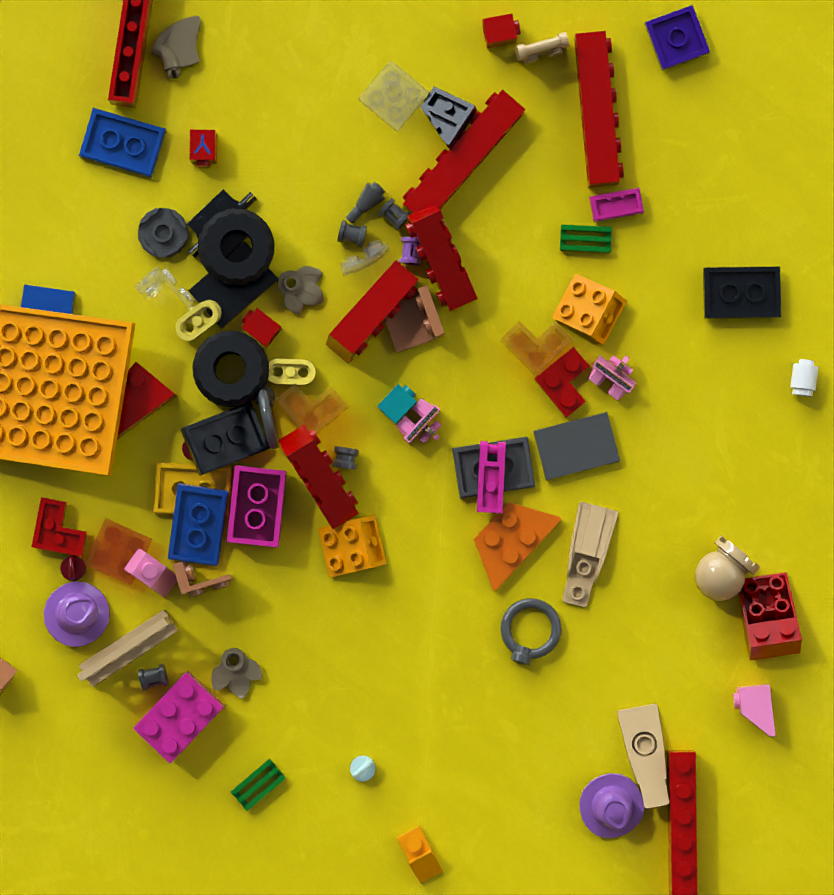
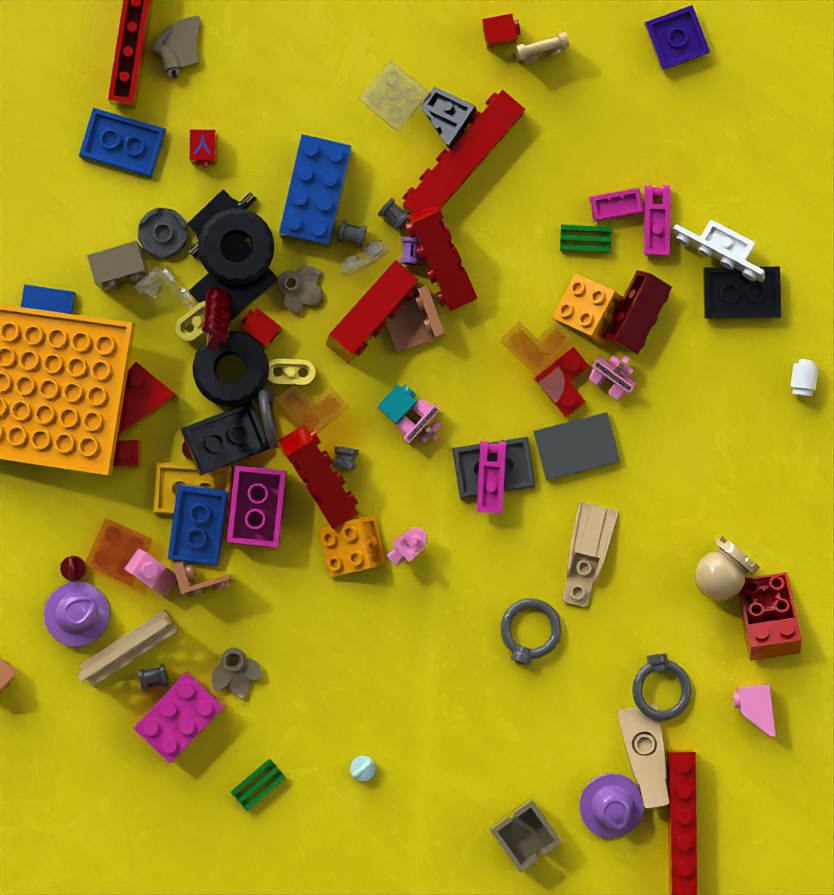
(51, 534): red plate -> none
(118, 266): none -> dark tan piece
(128, 454): none -> red brick
(216, 317): none -> dark red bracket
(315, 190): none -> blue brick
(370, 197): dark grey cone -> none
(408, 545): none -> bright pink hips
(419, 854): light orange slope -> none
(511, 539): orange wing -> none
(525, 835): none -> dark tan piece
(554, 384): none -> clear tile
(597, 109): red brick -> none
(637, 312): none -> dark red brick
(657, 221): none -> dark pink plate
(658, 663): none -> dark grey piece
(723, 245): none -> white bracket

